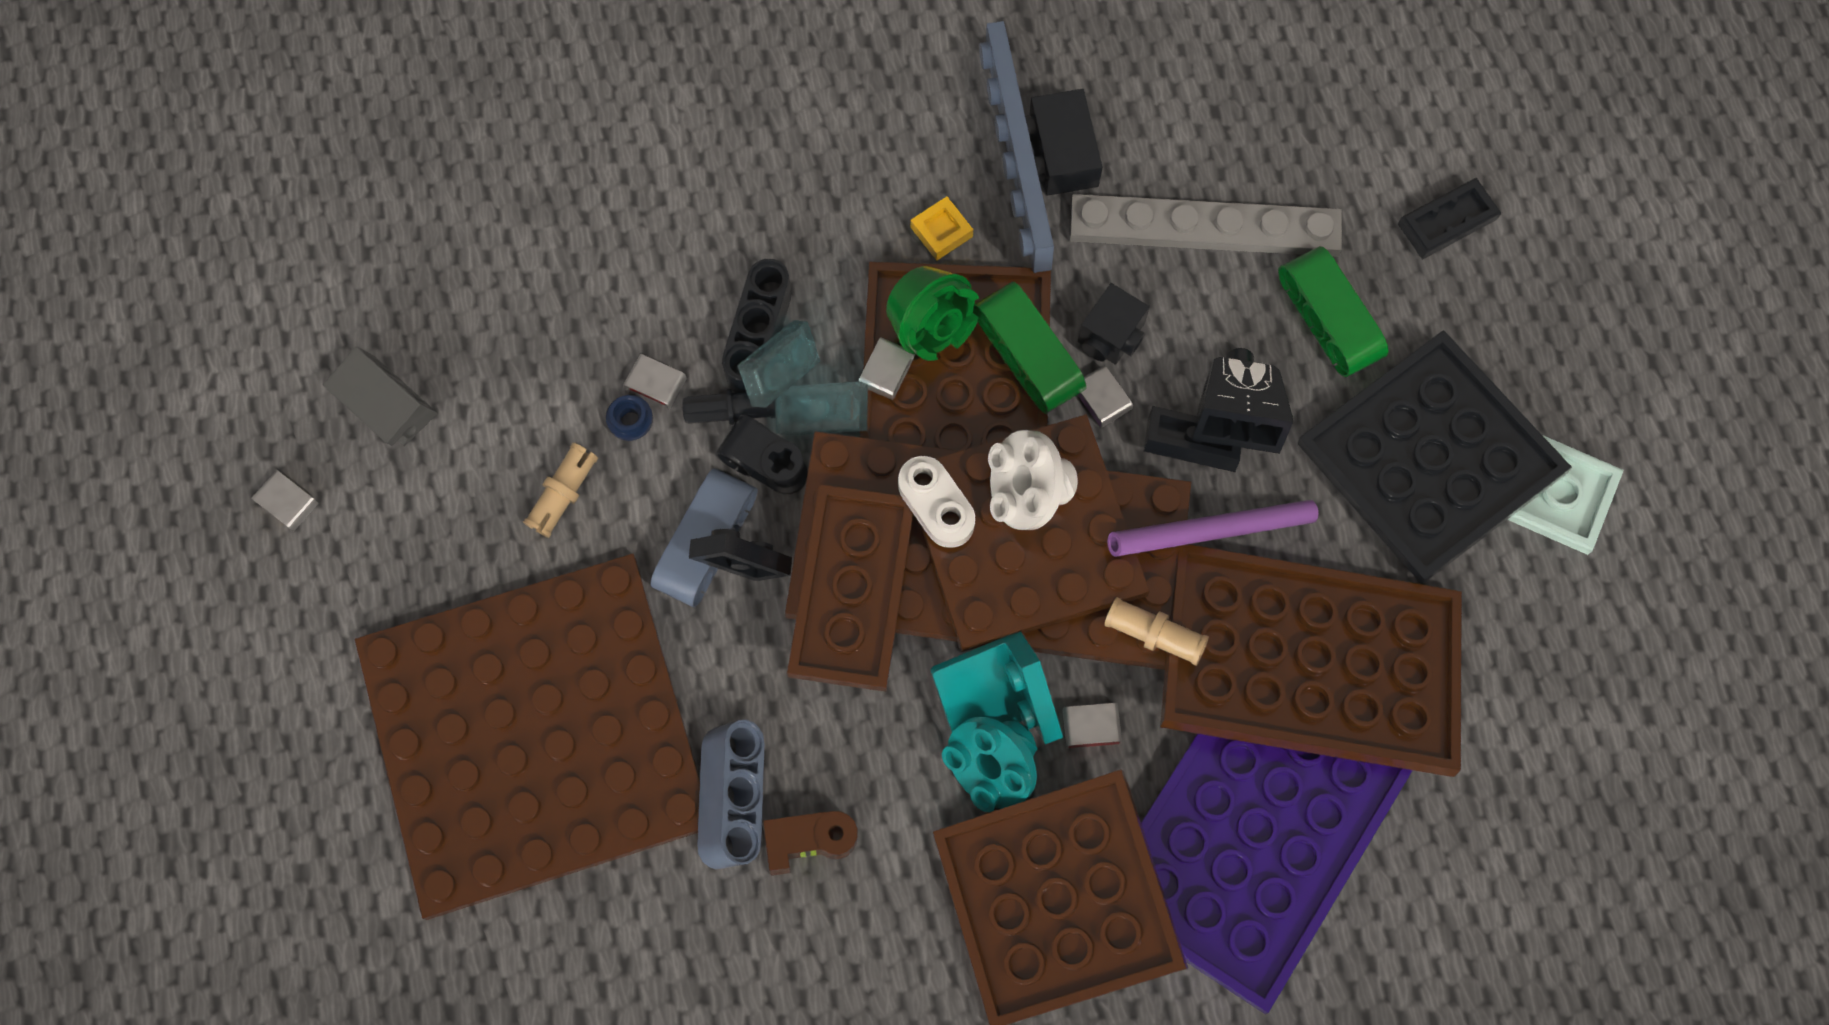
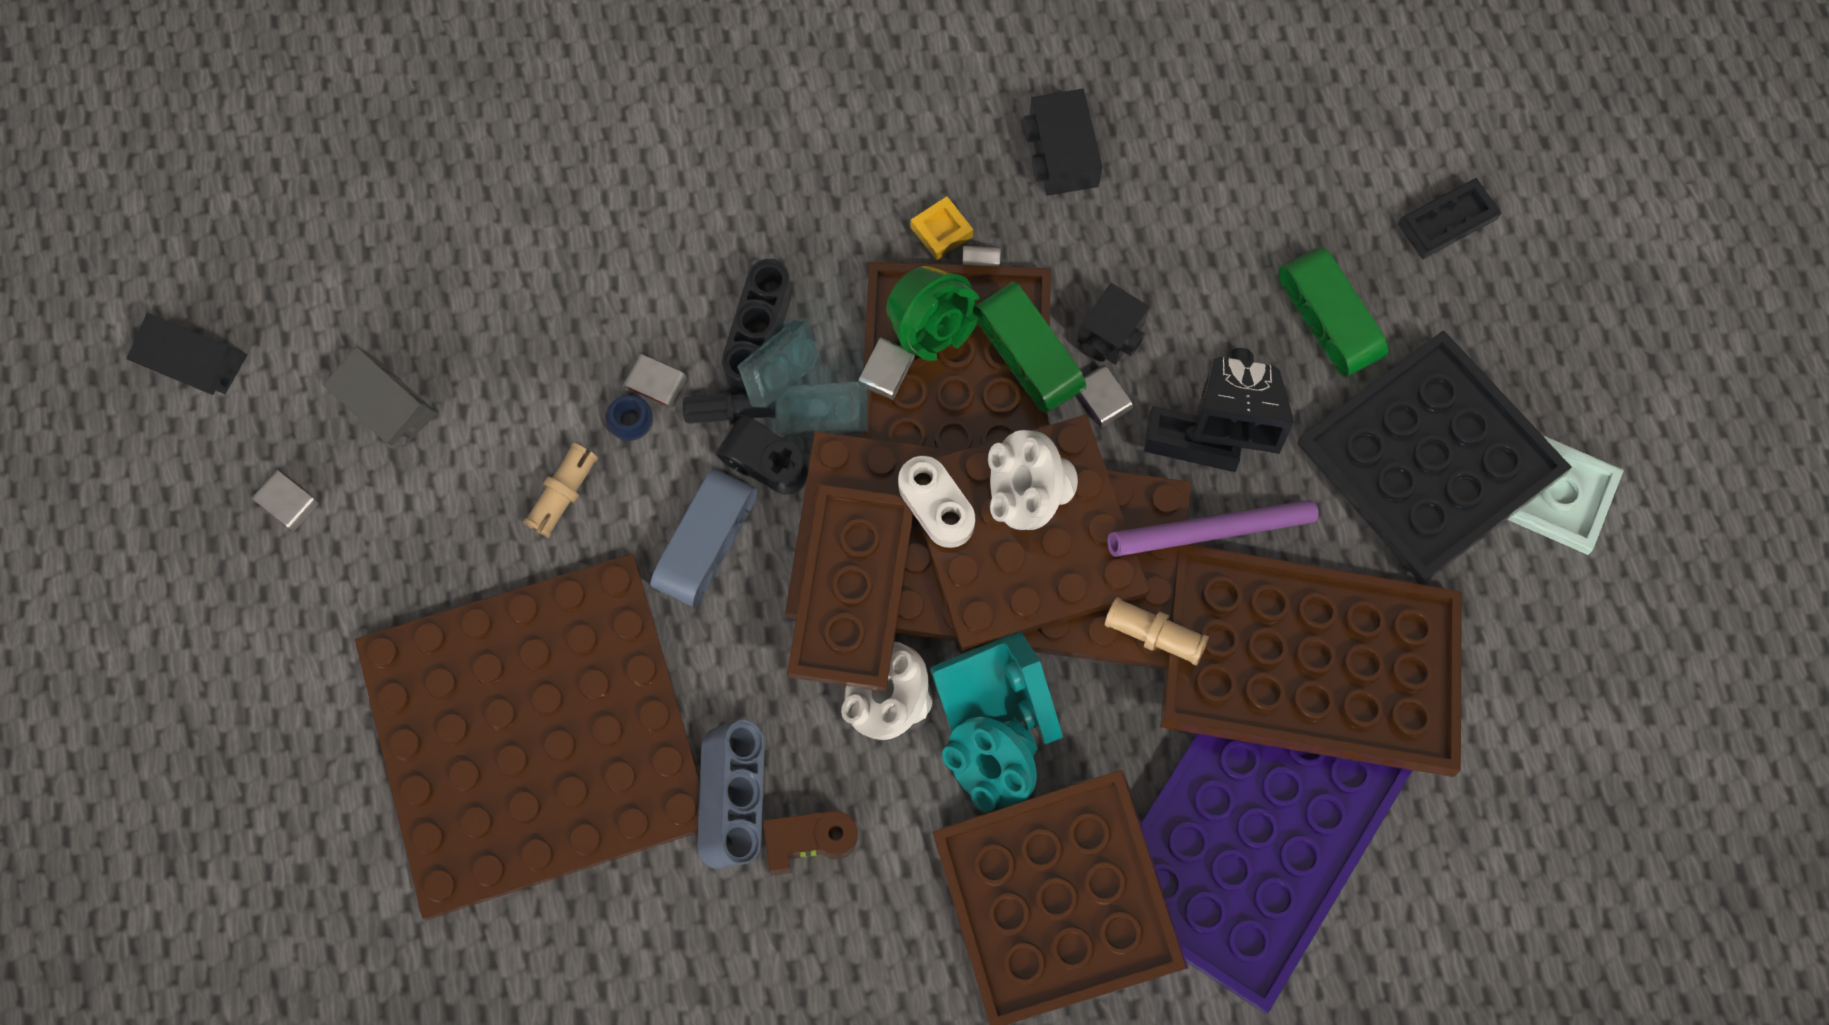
(185, 355): none -> black hinge
(740, 557): black plate -> none
(904, 703): none -> white plate
(981, 256): none -> flat silver piece
(1019, 159): sand blue plate -> none
(1092, 725): flat silver piece -> none
(1204, 225): light grey plate -> none

